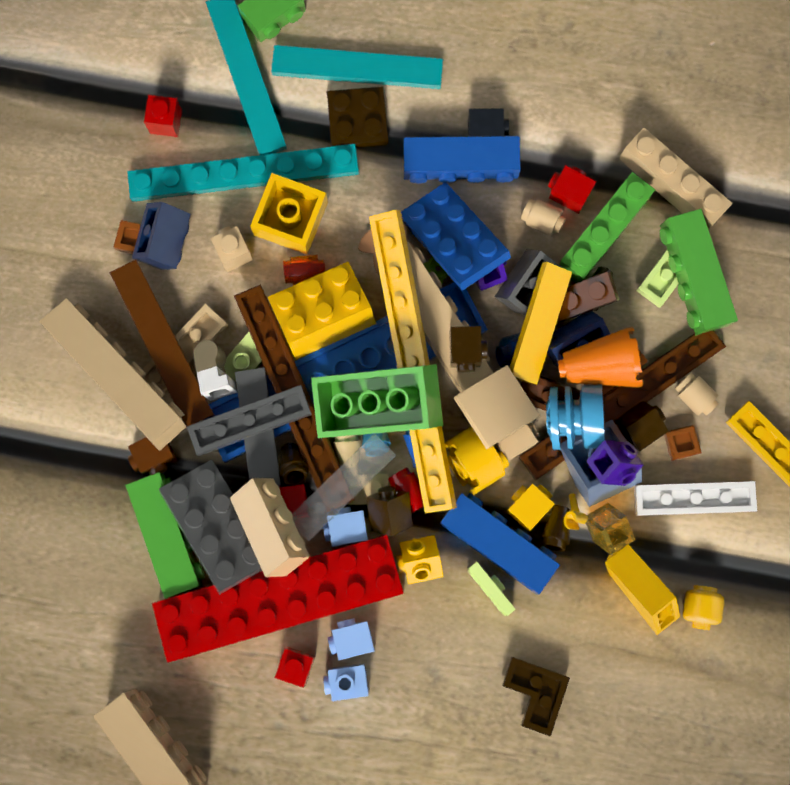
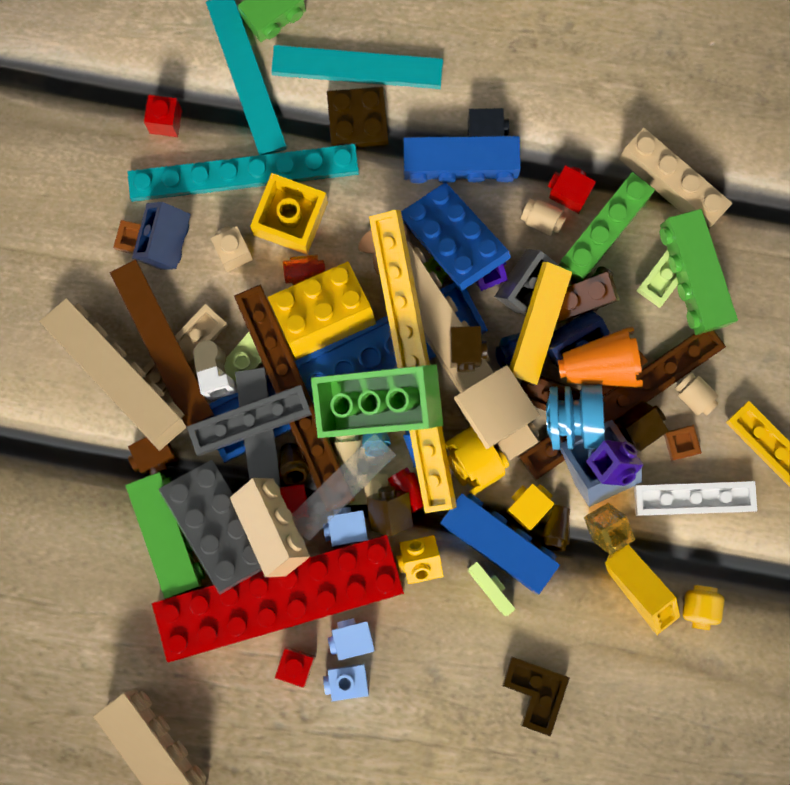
(574, 516): yellow hand -> none

